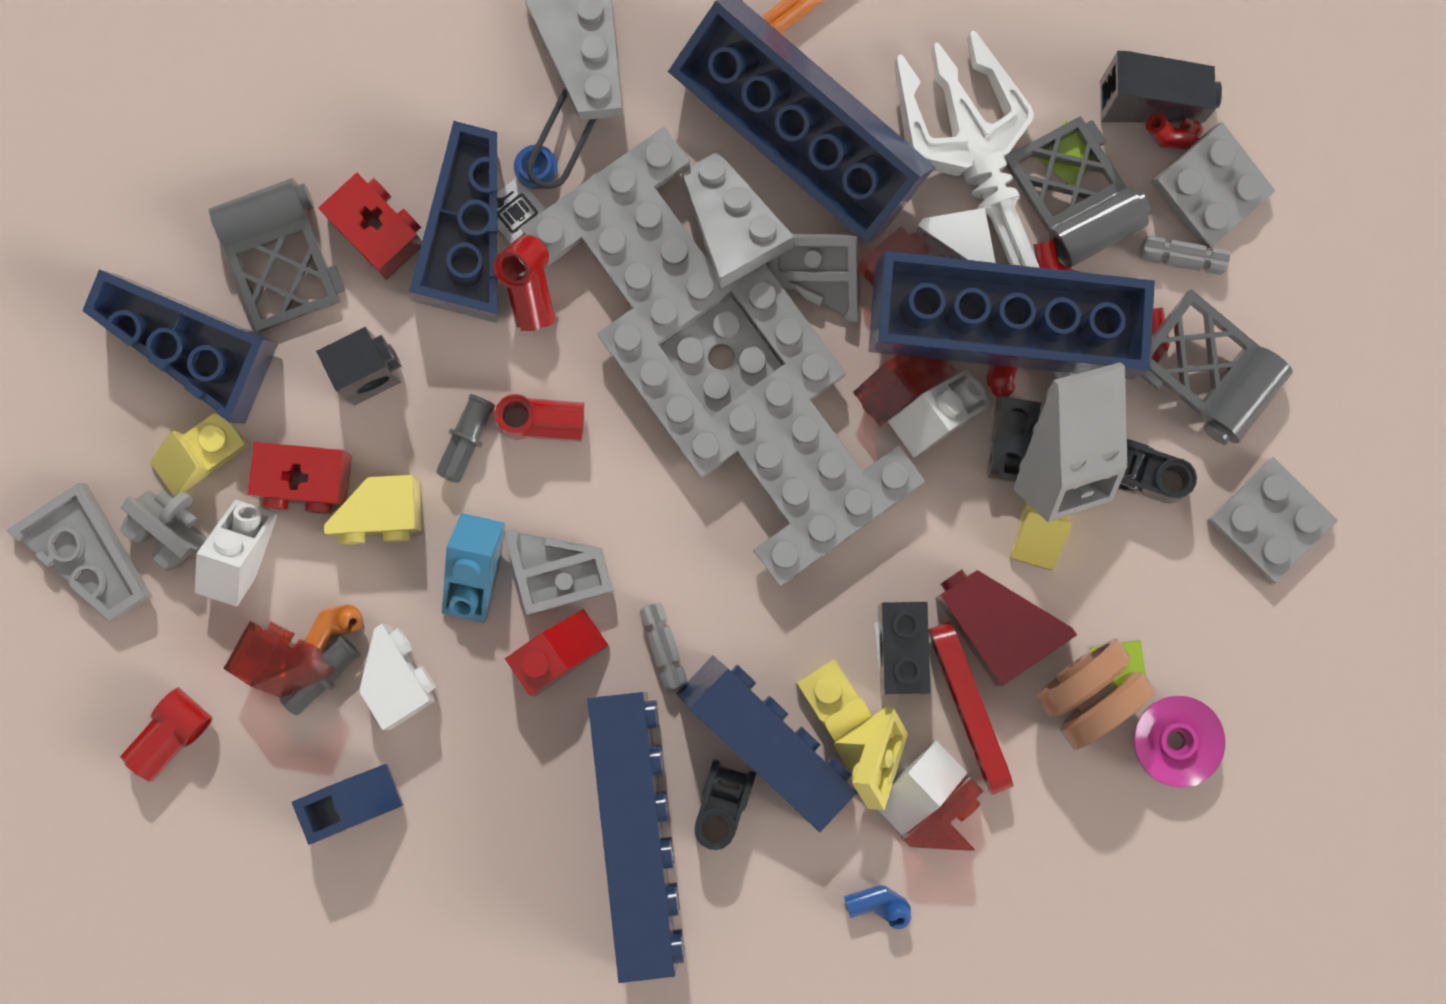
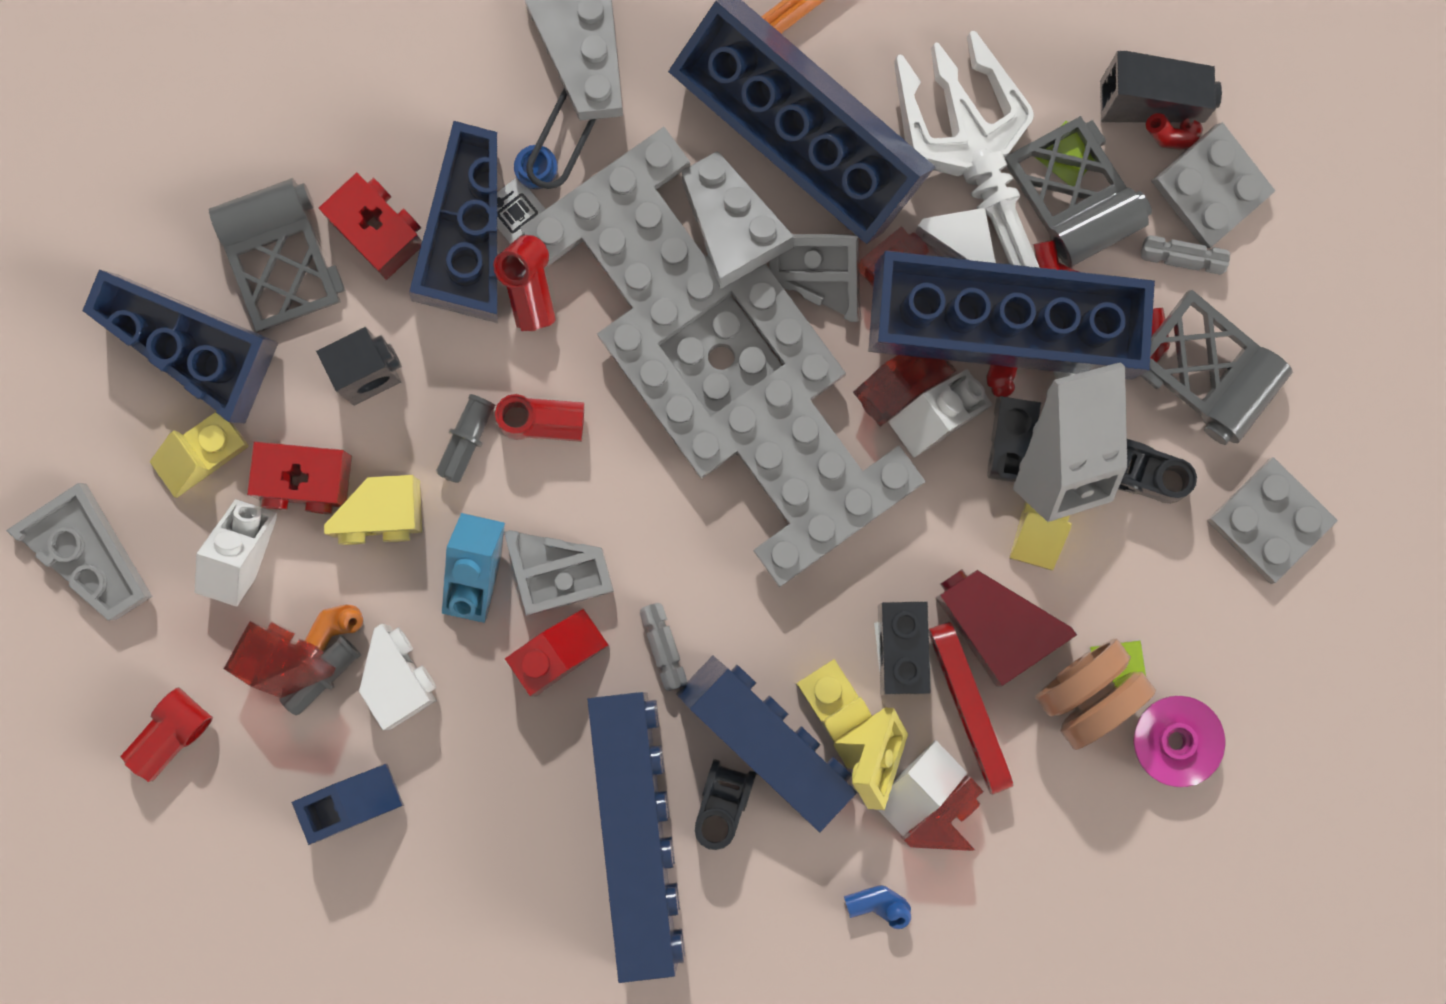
(167, 521): light grey hips -> none

